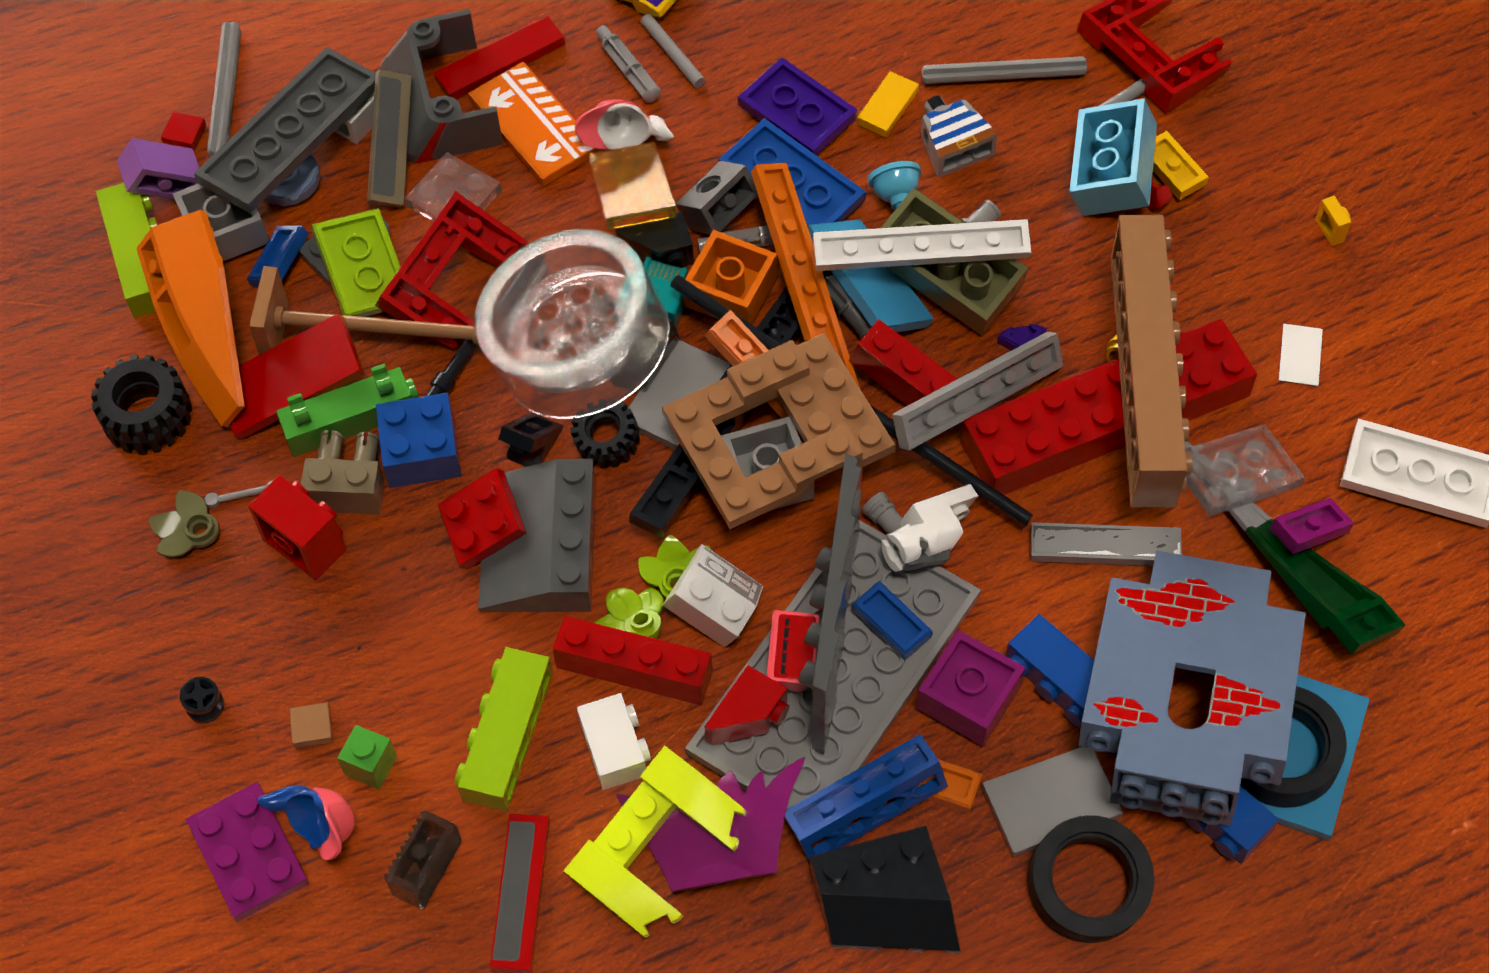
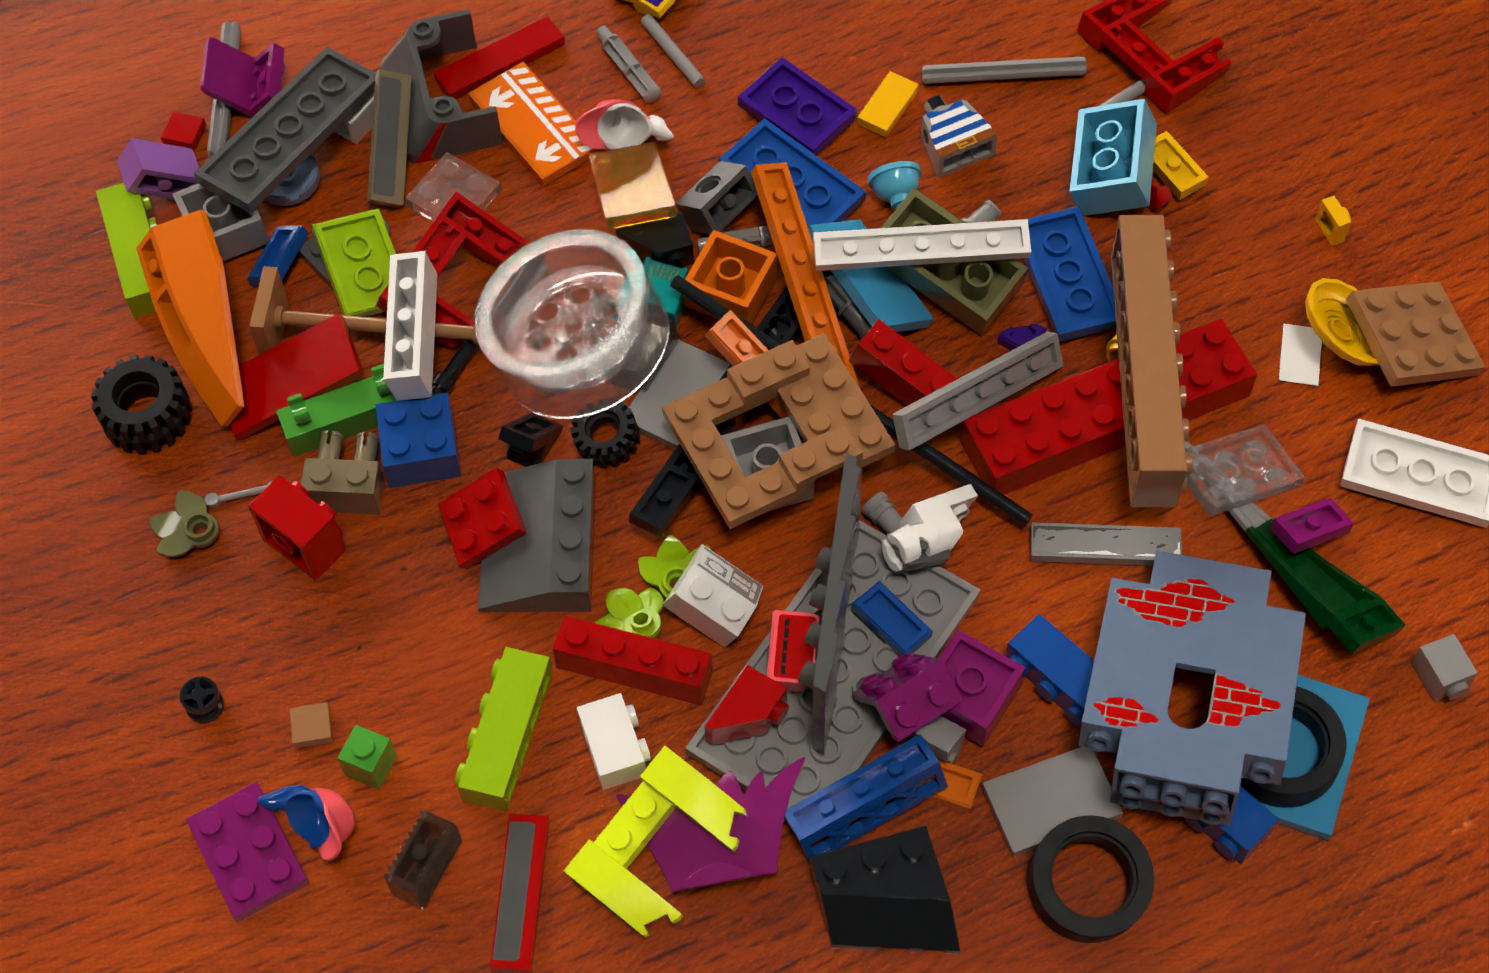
(239, 78): none -> magenta bracket
(410, 326): none -> white brick
(909, 693): none -> magenta bracket
(943, 738): none -> light grey brick
(1070, 275): none -> blue plate
(1335, 322): none -> yellow hat
(1415, 333): none -> medium nougat plate
(1444, 668): none -> light grey brick

